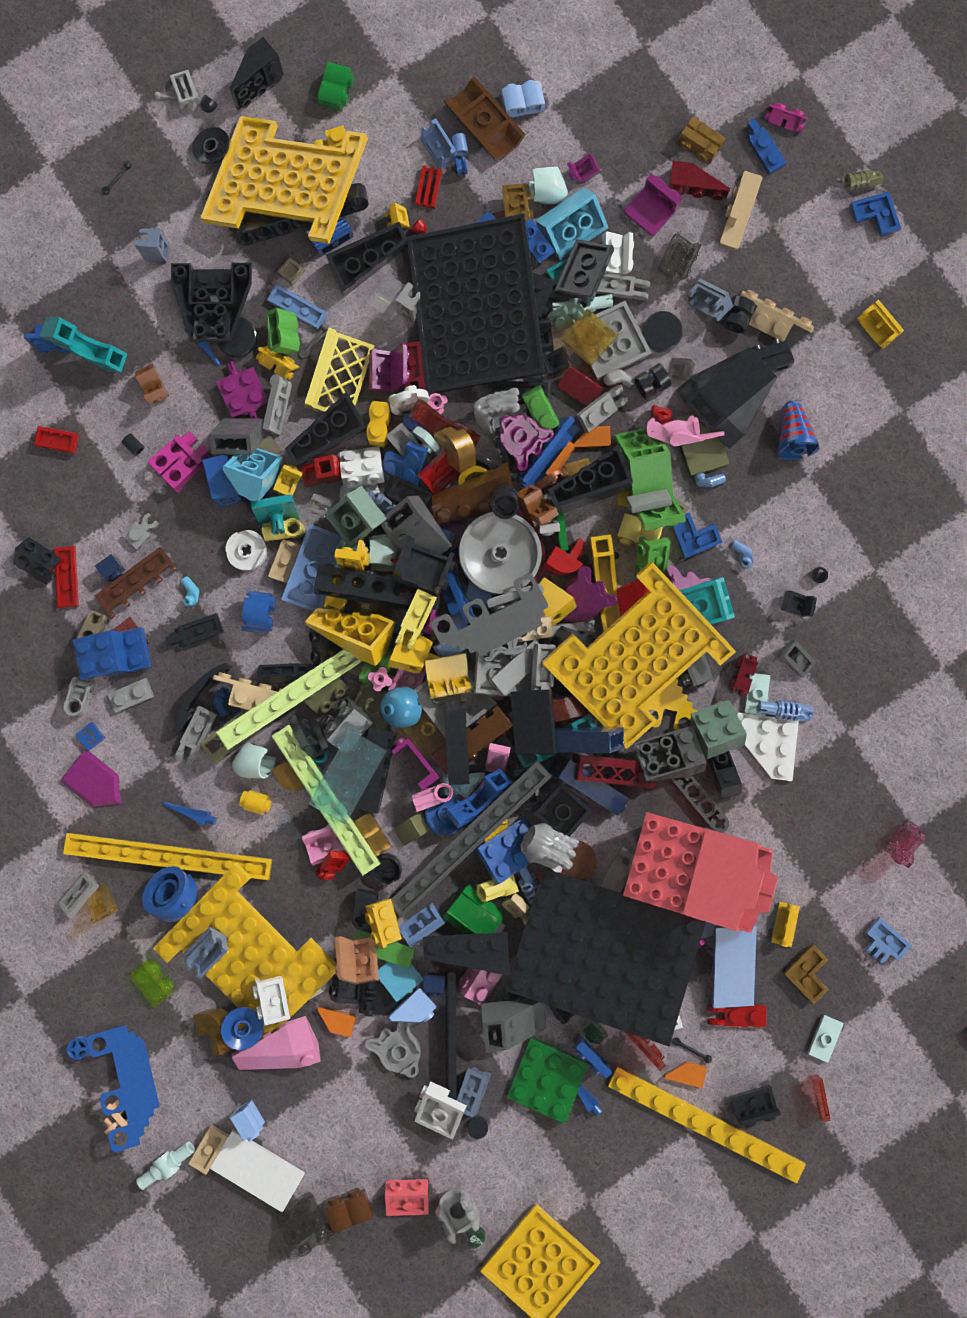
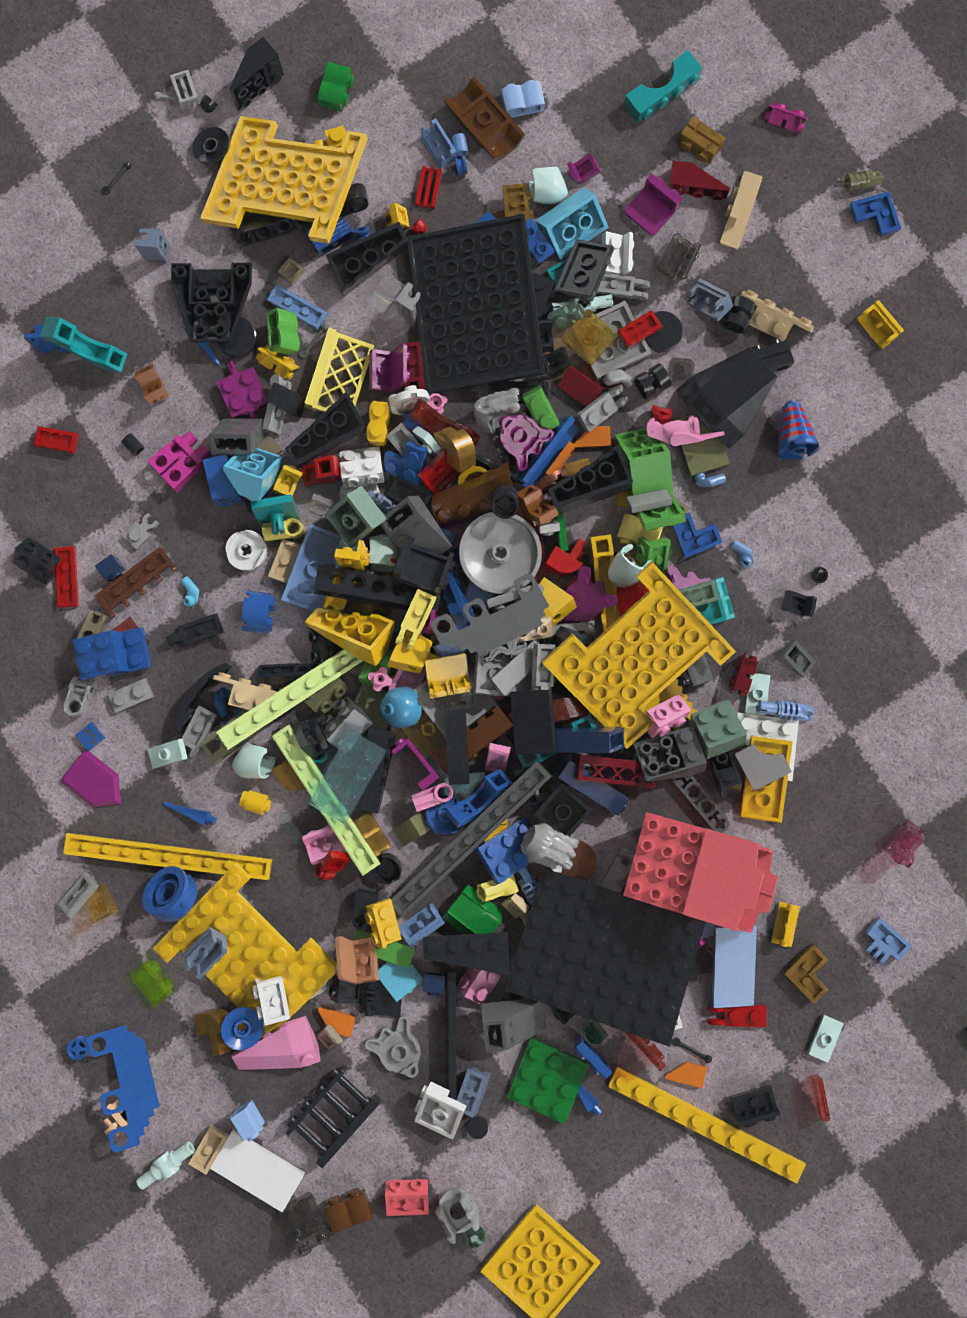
(167, 753): none -> light aqua plate
(286, 400): none -> black tile
(329, 1037): none -> tile
(352, 1119): none -> black fence
(361, 232): none -> blue bush
(413, 1009): light blue slope -> none
(624, 568): none -> light aqua piece
(639, 329): none -> red plate
(644, 100): none -> teal arch
(667, 715): none -> bright pink bracket
(701, 593): none -> sand green plate
(762, 767): none -> light grey tile
(765, 147): blue hinge -> none
(769, 800): none -> yellow tile

